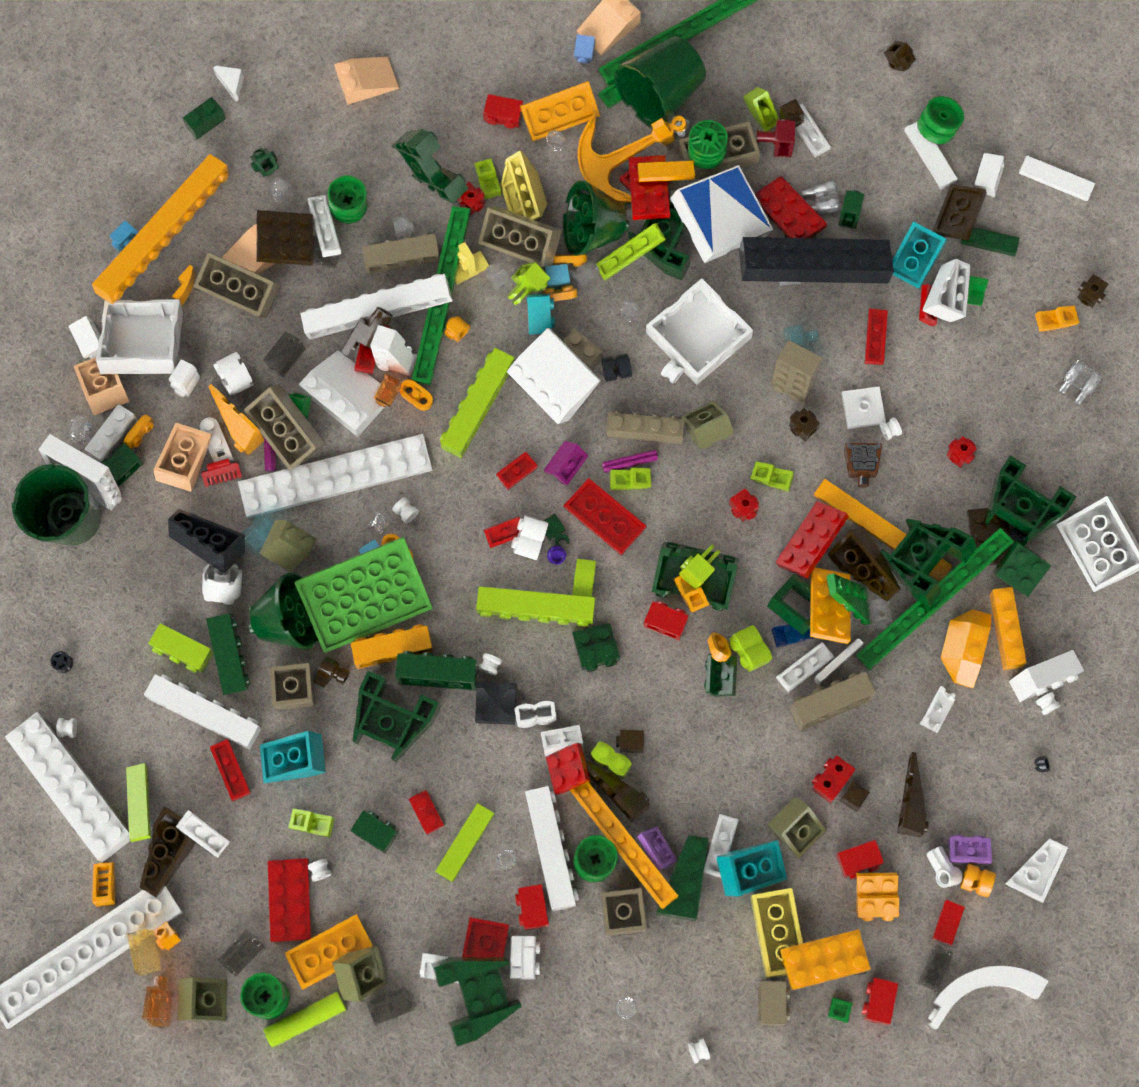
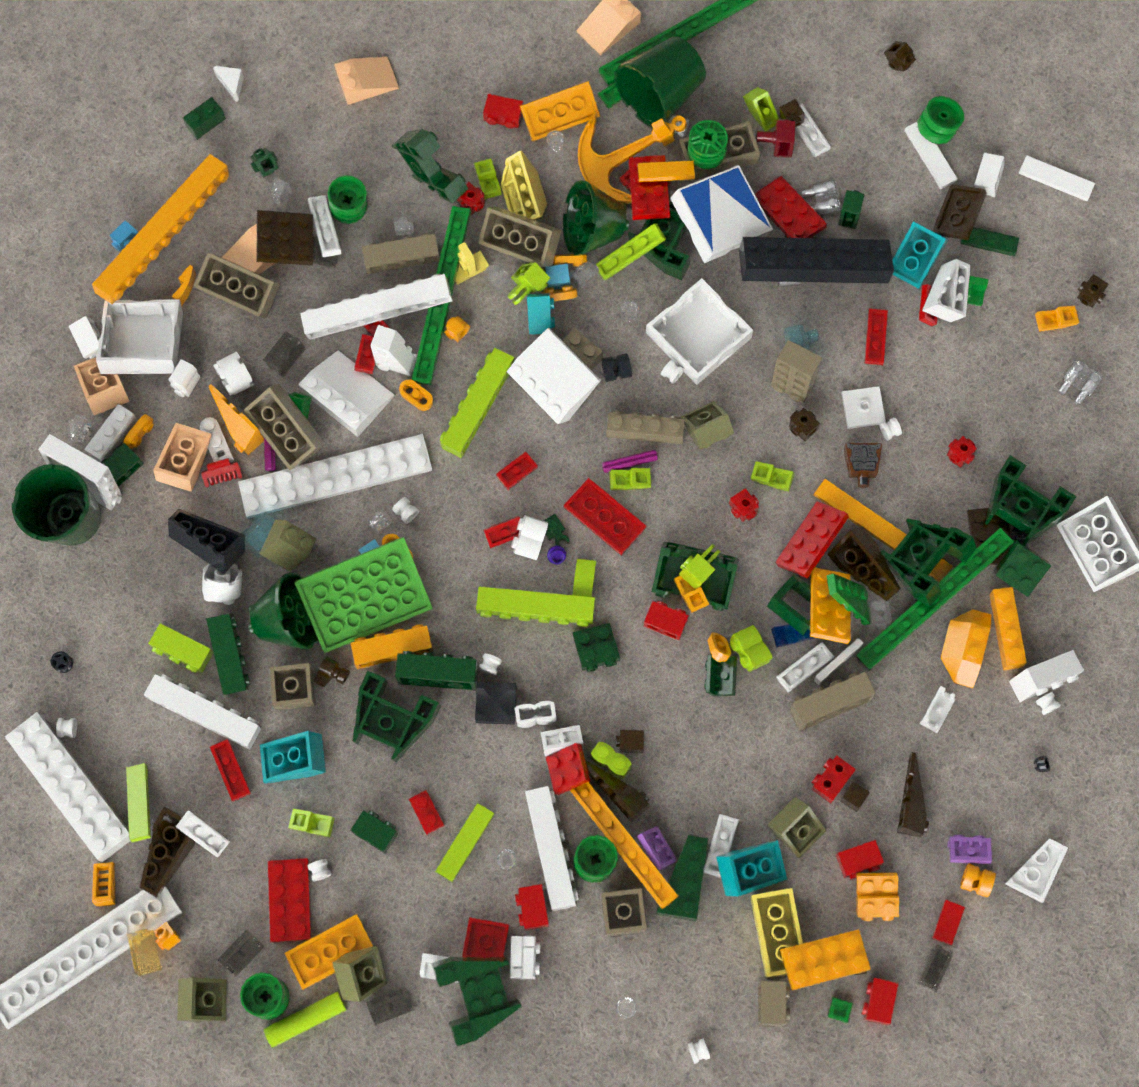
(157, 1004): clear orange torso -> none
(365, 330): plate -> none
(387, 390): clear orange slope -> none
(566, 462): magenta panel -> none
(584, 48): medium blue brick -> none
(946, 873): white piece -> none
(1005, 976): white arch -> none

